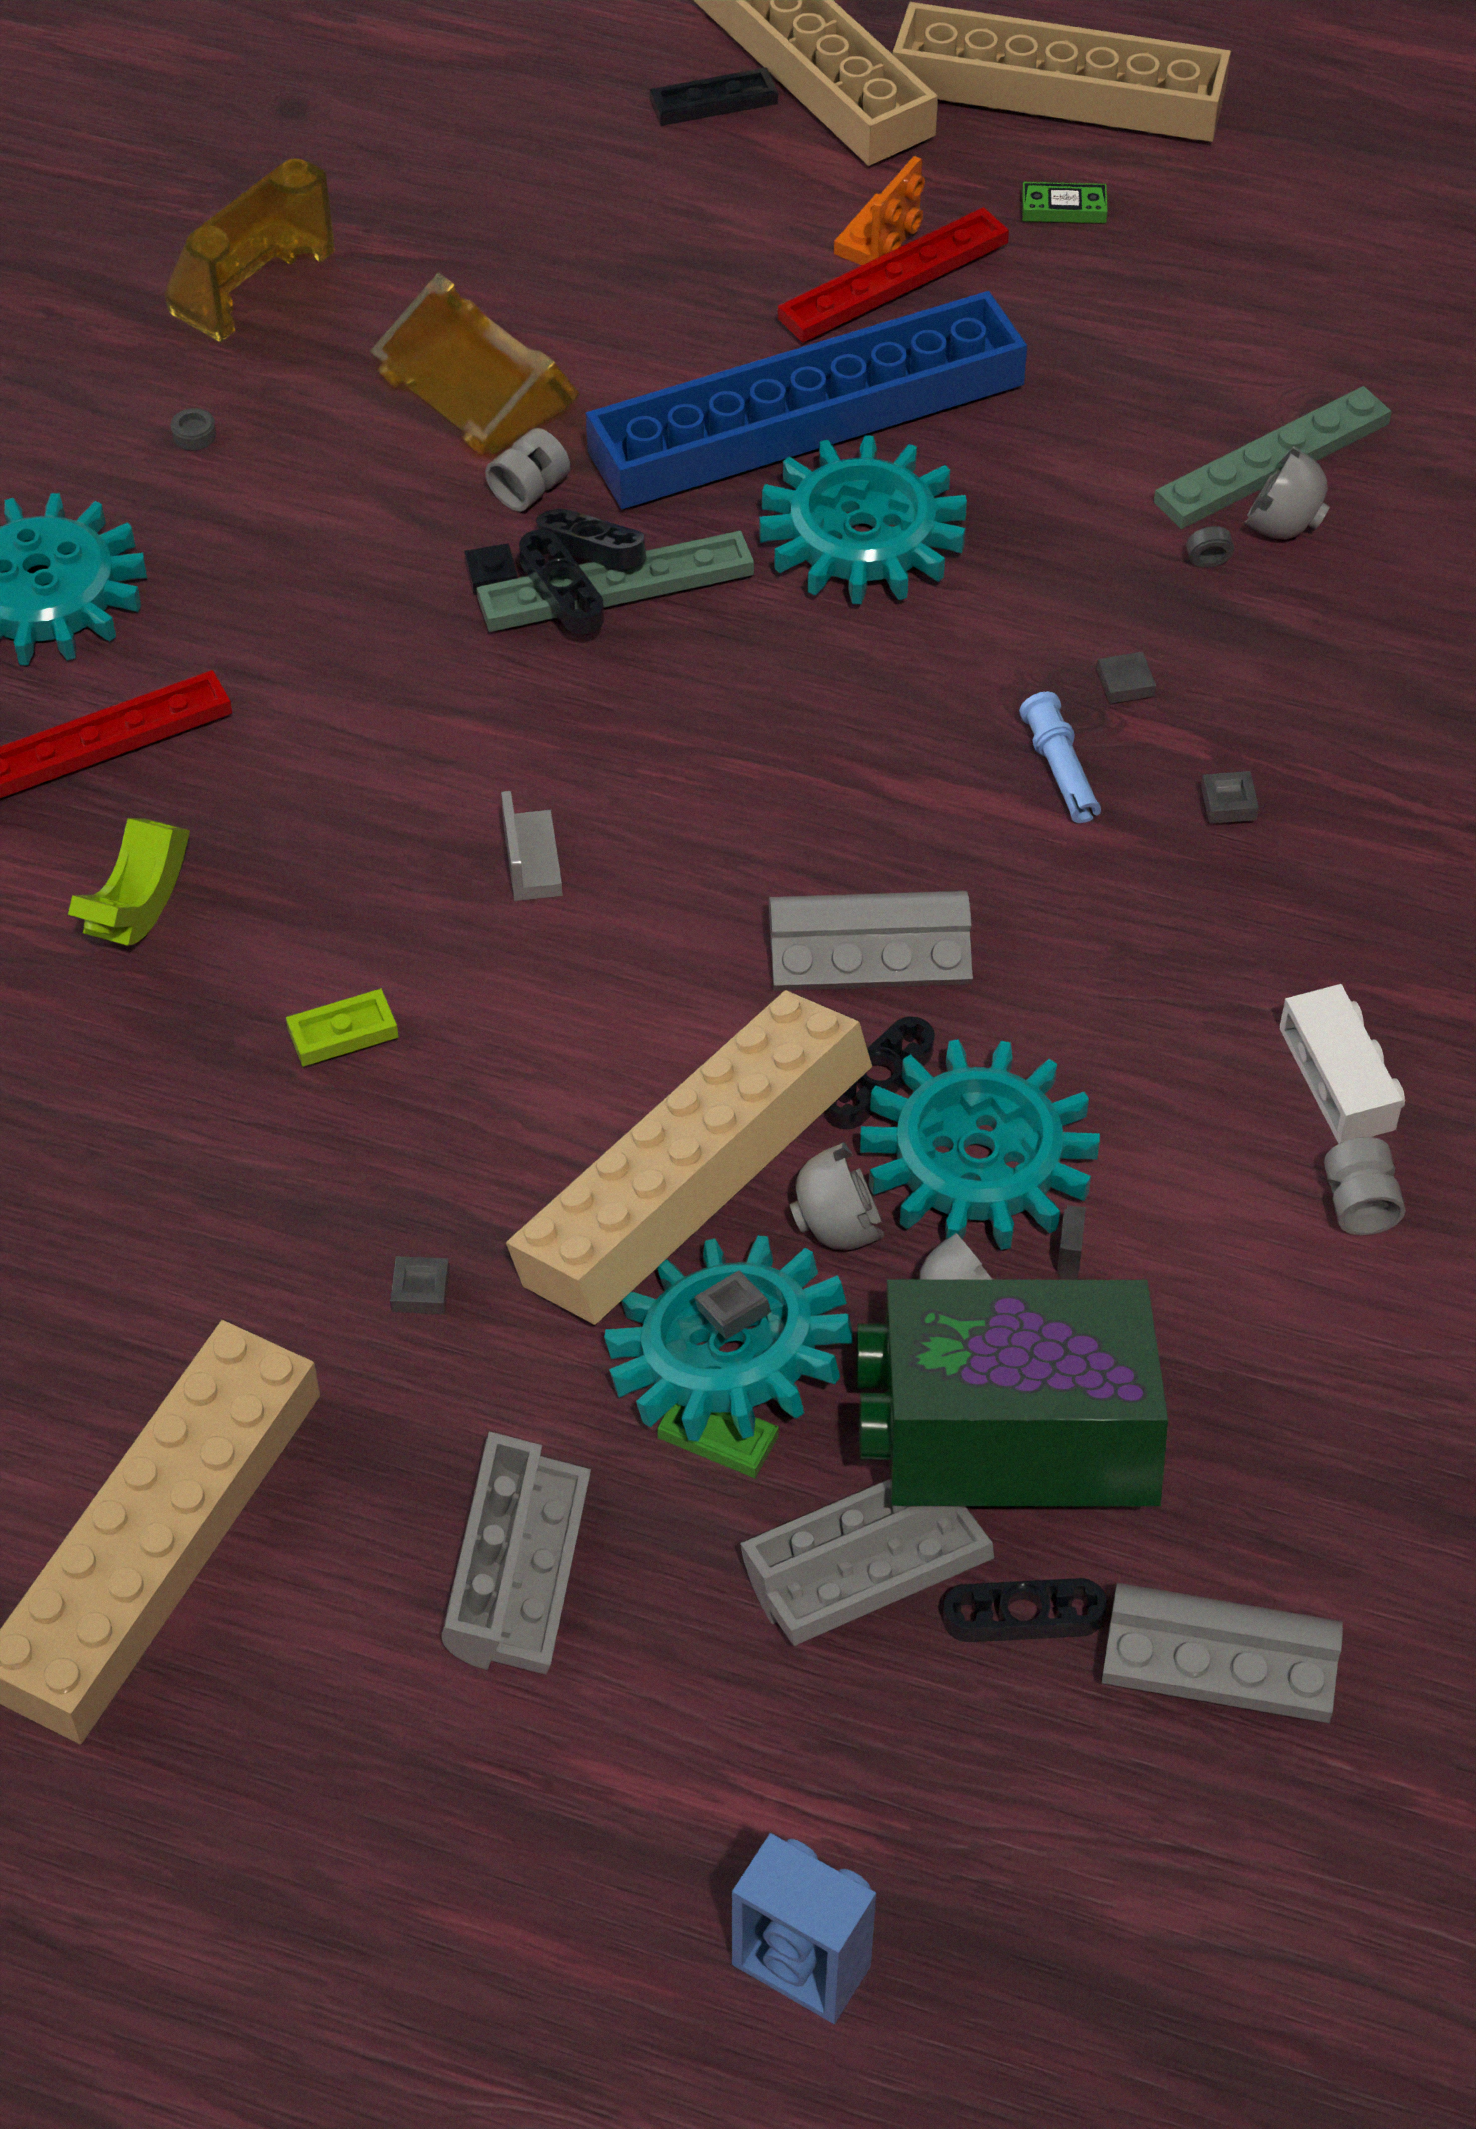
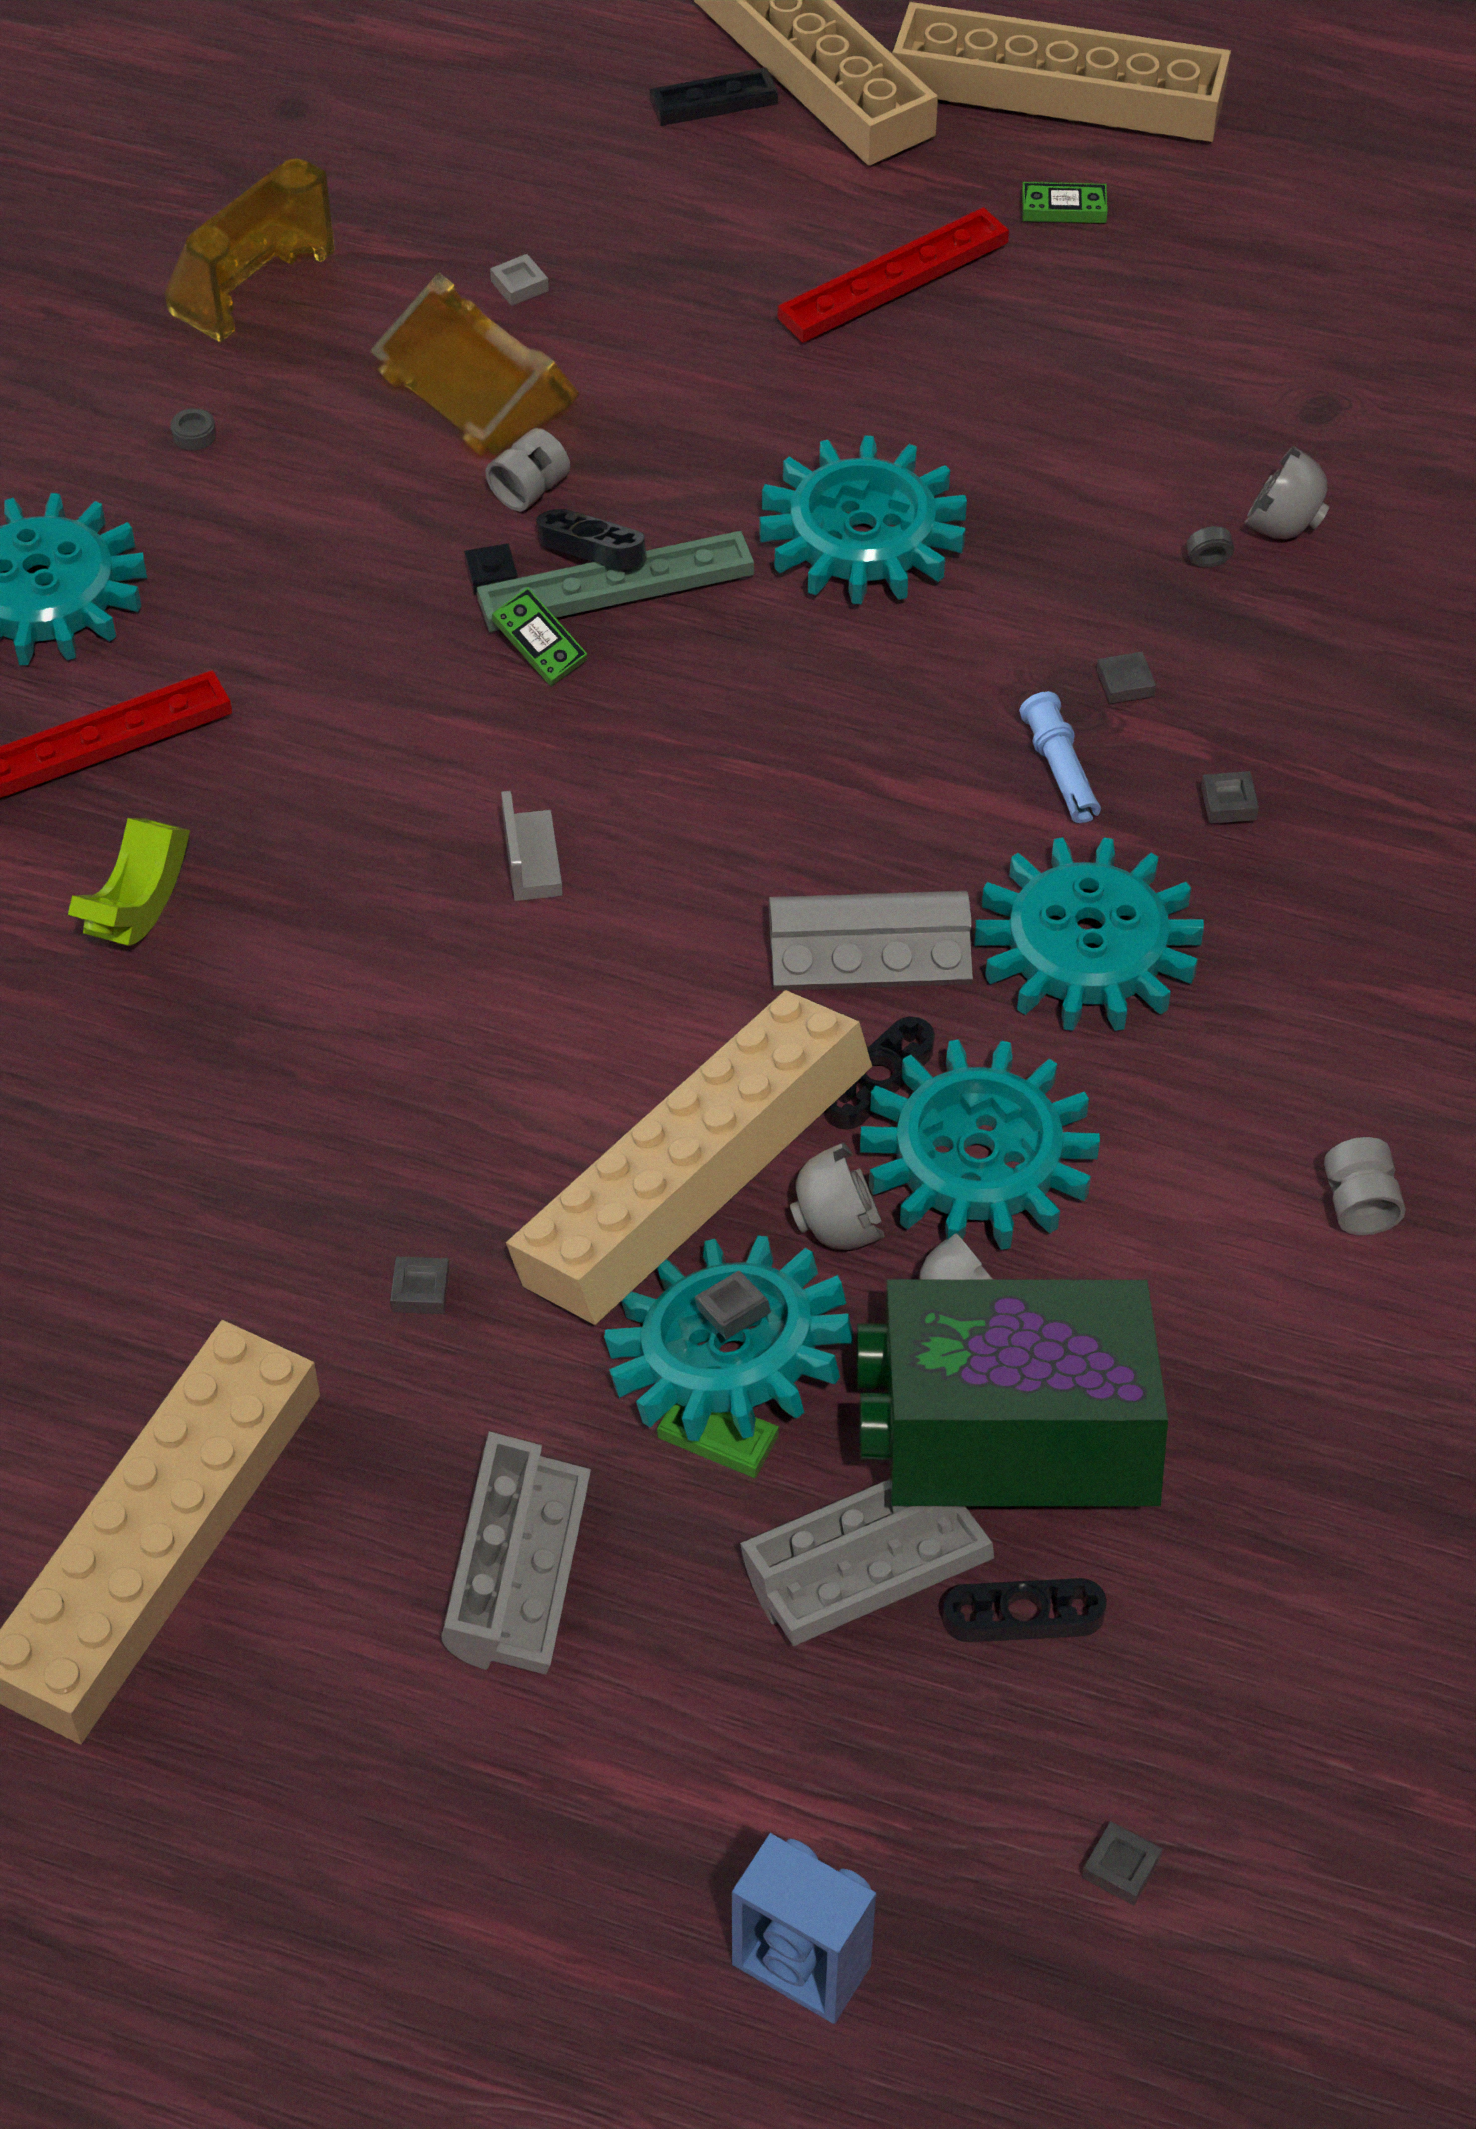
(342, 1027): lime plate -> none
(519, 279): none -> light grey tile
(539, 636): none -> tile
(561, 599): black beam -> none
(805, 397): blue brick -> none
(885, 218): orange bracket -> none
(1055, 951): none -> teal gear
(1071, 1242): flat silver tile -> none
(1122, 1863): none -> flat silver tile
(1223, 1652): light grey brick -> none
(1251, 465): sand green plate -> none
(1341, 1063): white brick -> none

